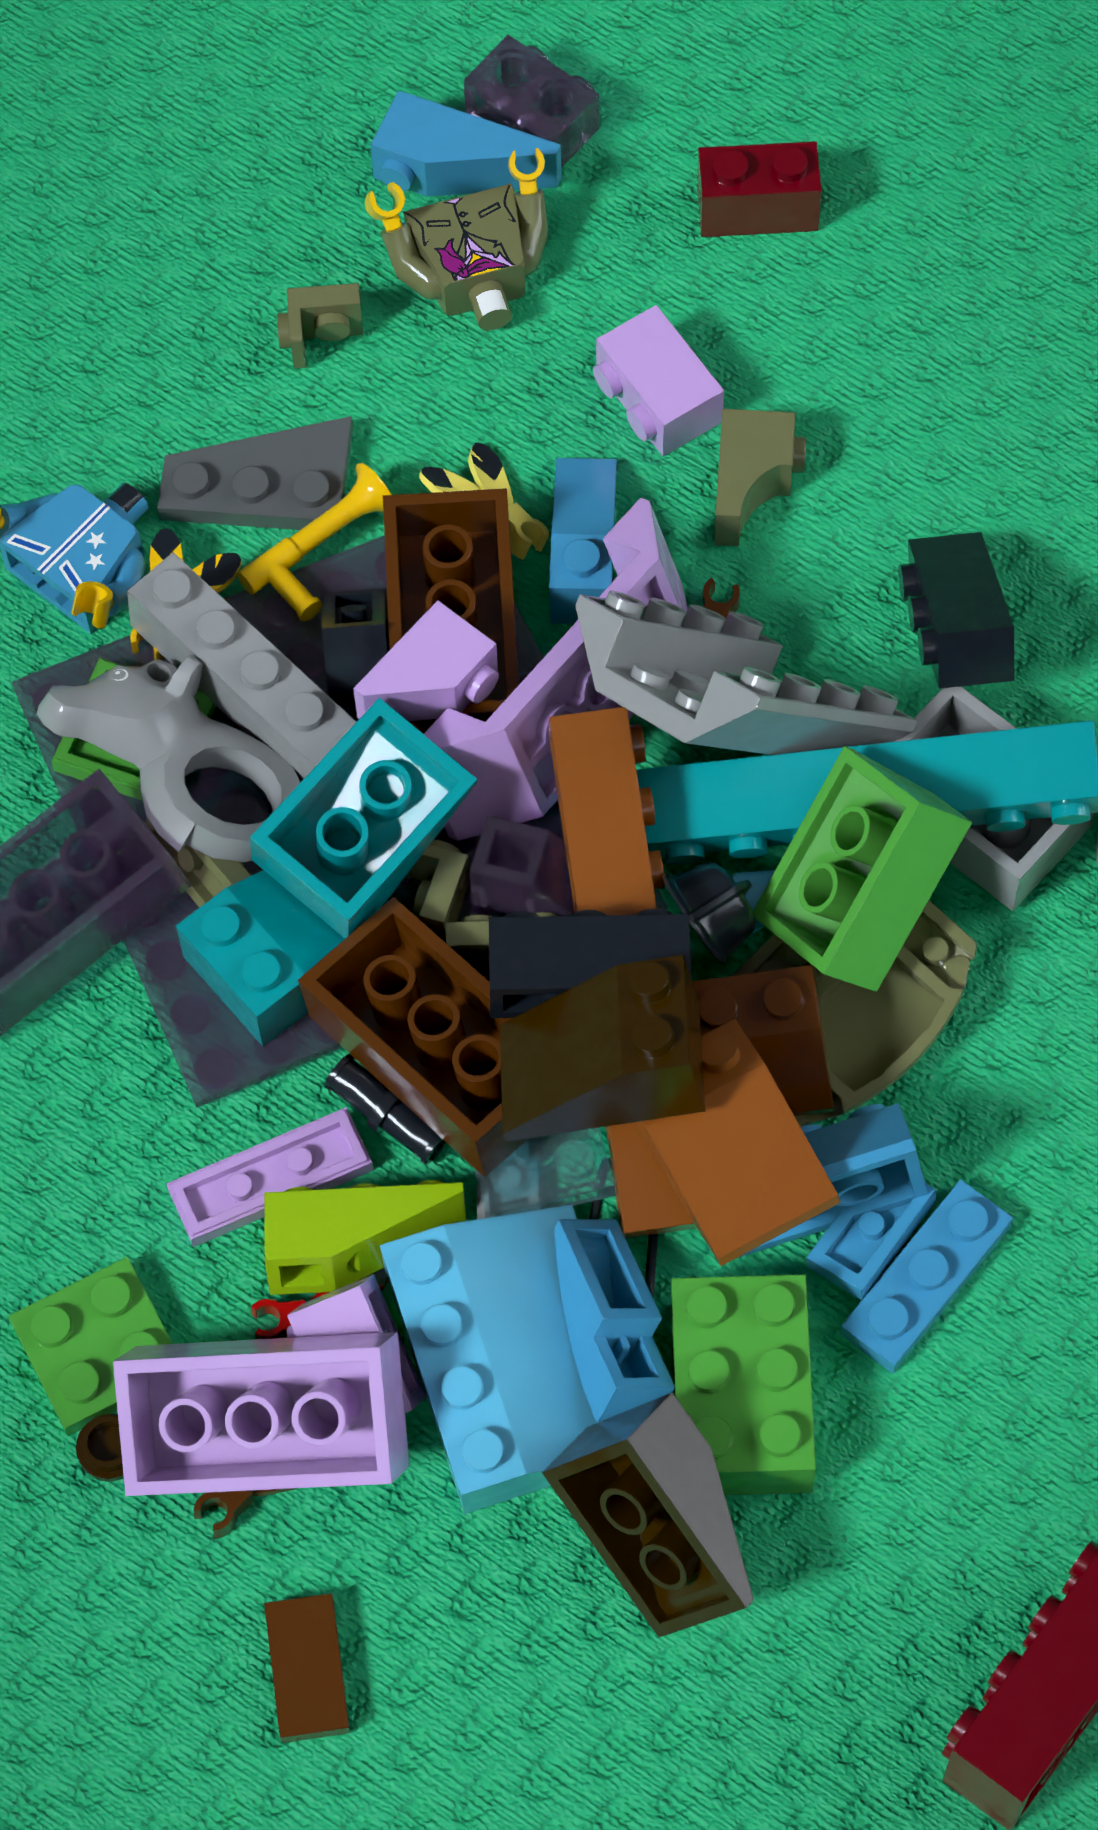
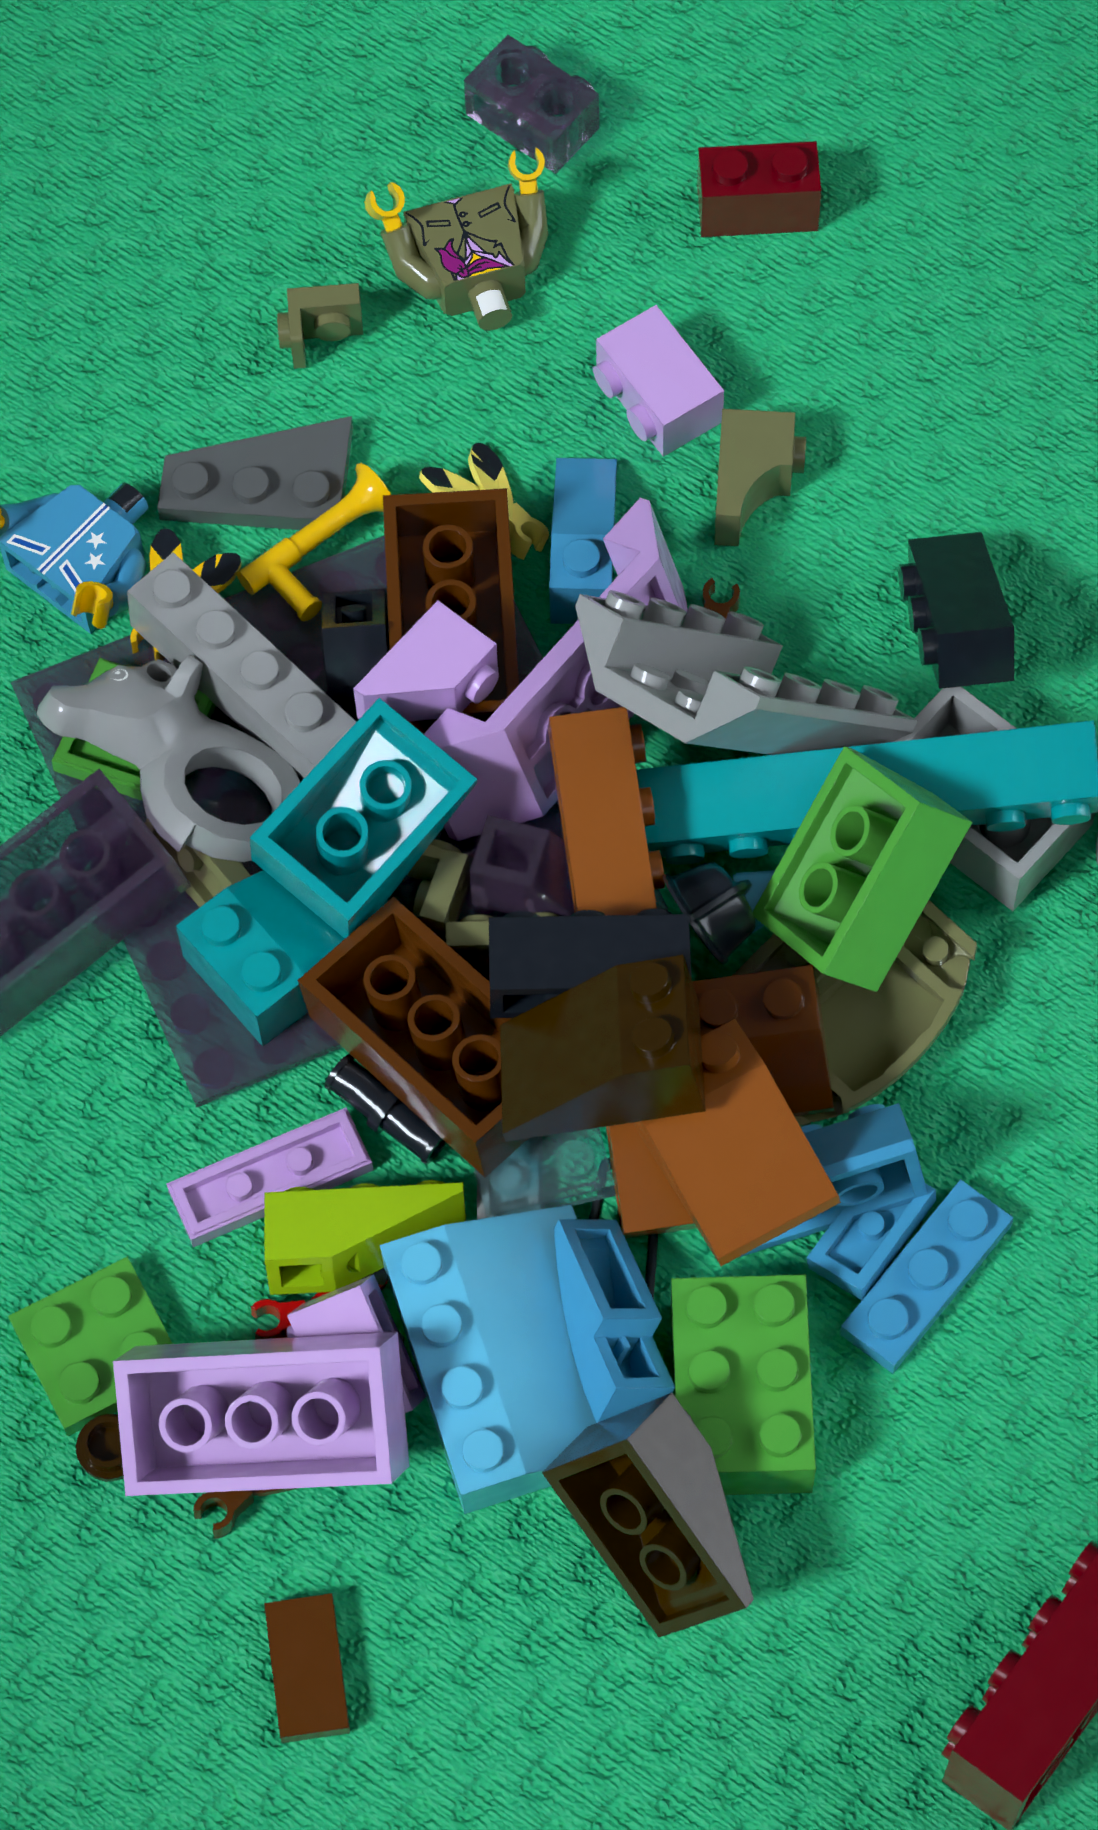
(454, 152): dark azure slope -> none

